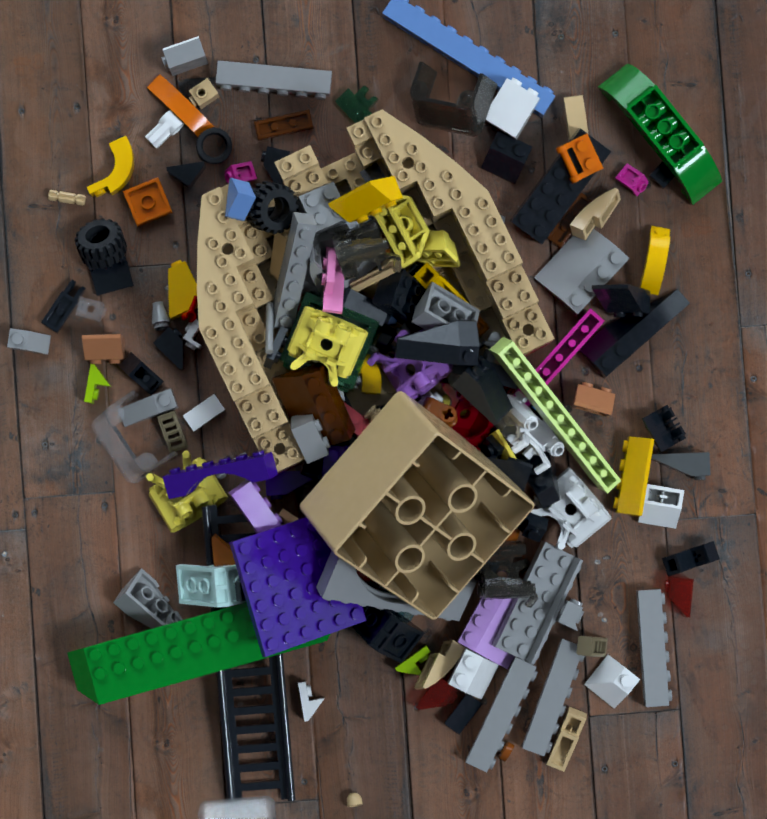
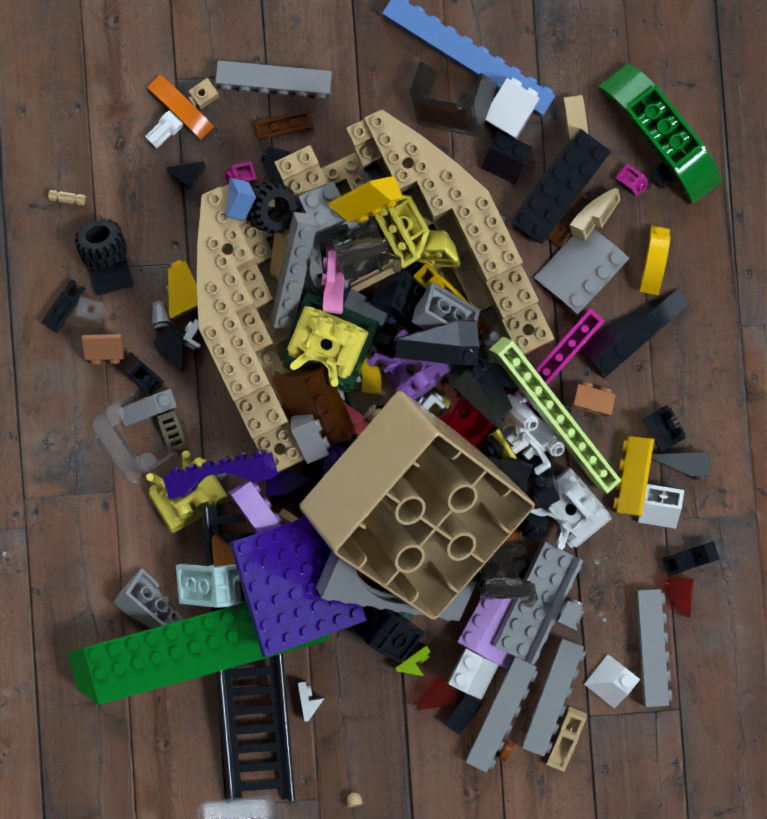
(28, 341): light grey slope -> none
(94, 378): lime slope -> none
(122, 170): yellow arch -> none
(147, 202): orange plate -> none
(184, 56): light grey piece -> none
(192, 314): red hand -> none
(204, 412): white tile -> none
(228, 145): black tyre -> none
(269, 328): light grey bar -> none
(280, 341): black plate -> none
(356, 105): clear green plate -> none
(439, 664): tan slope -> none
(441, 410): dark orange piece -> none
(585, 155): orange plate -> none
(592, 646): dark tan slope -> none
(623, 299): black slope -> none

